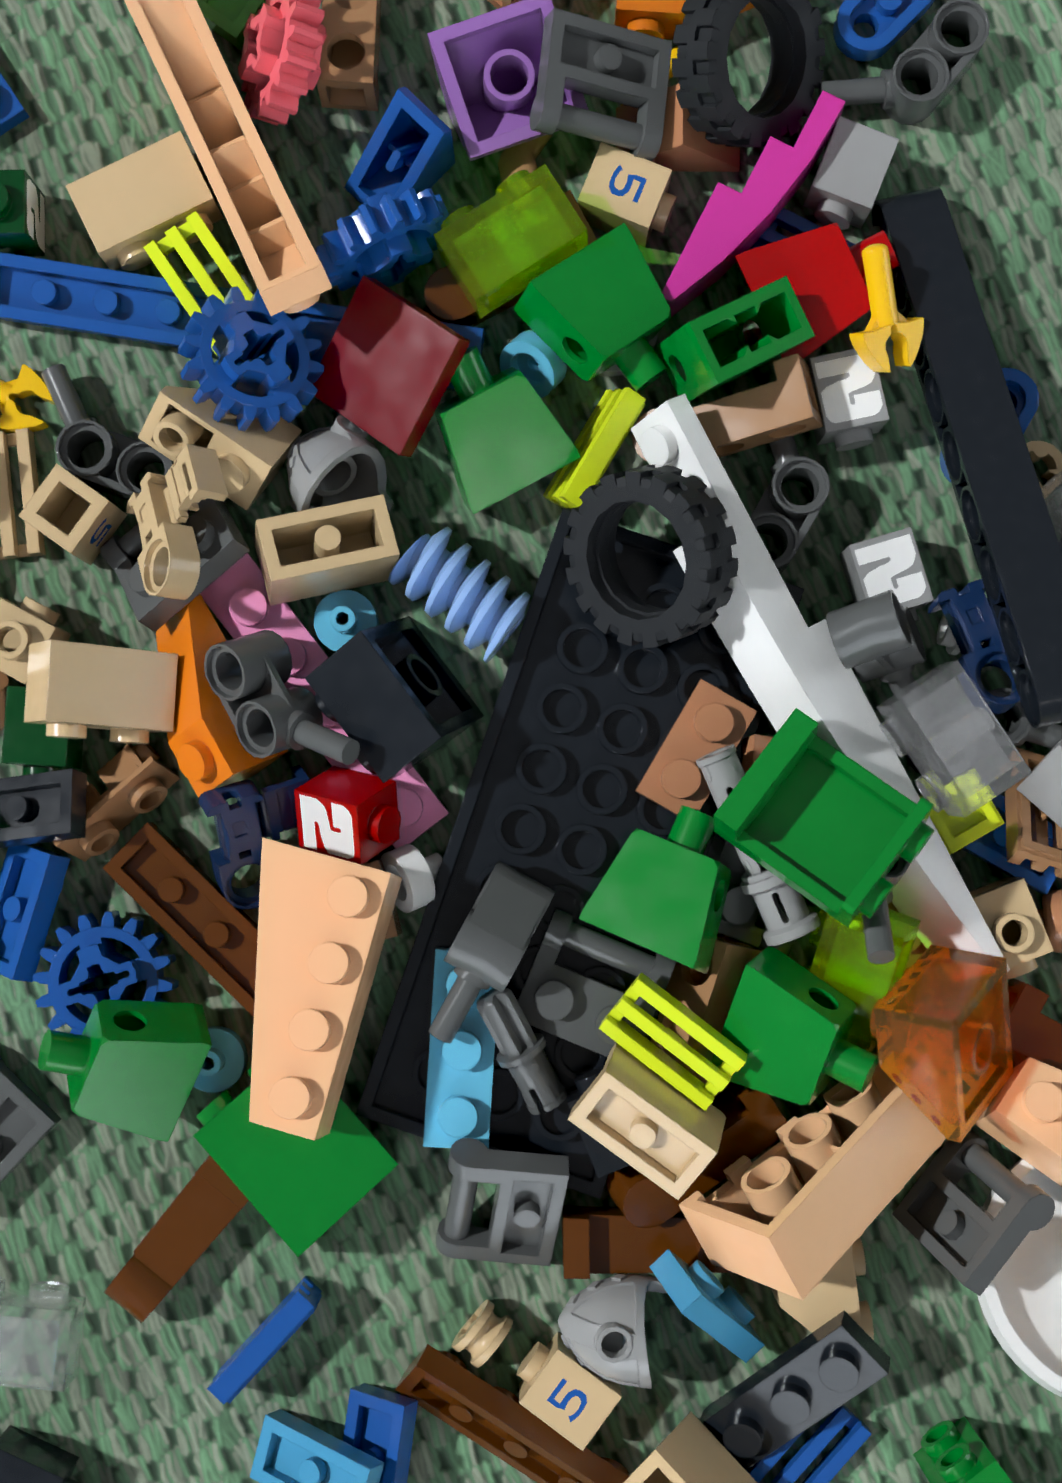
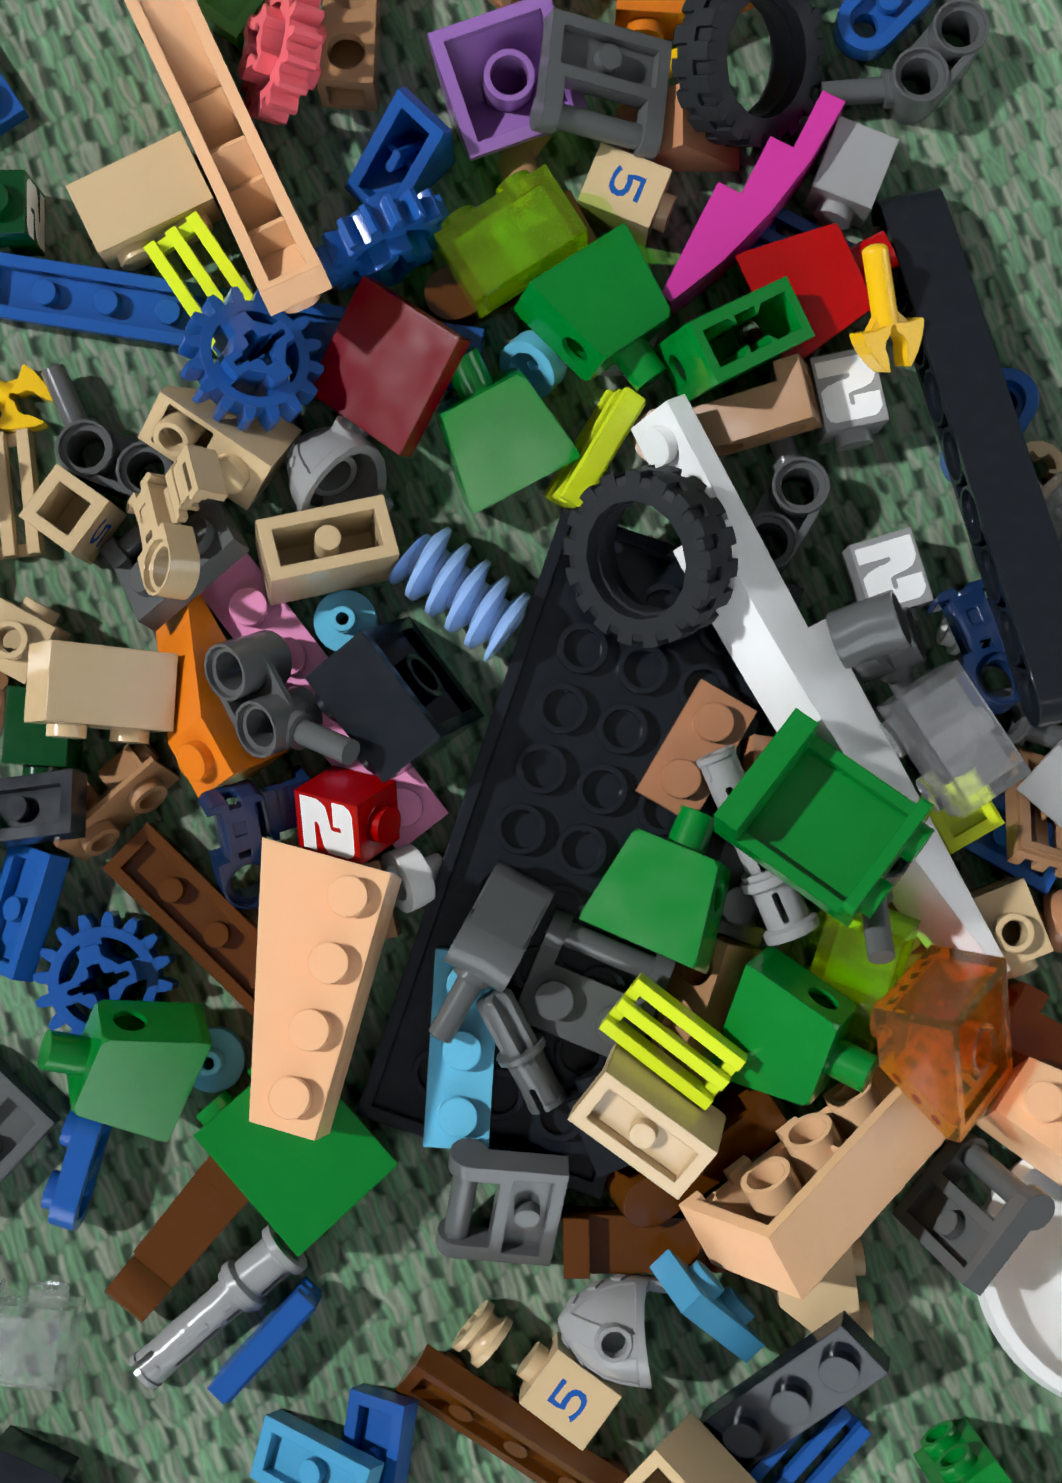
(71, 1189): none -> blue plate
(239, 1288): none -> light grey pin

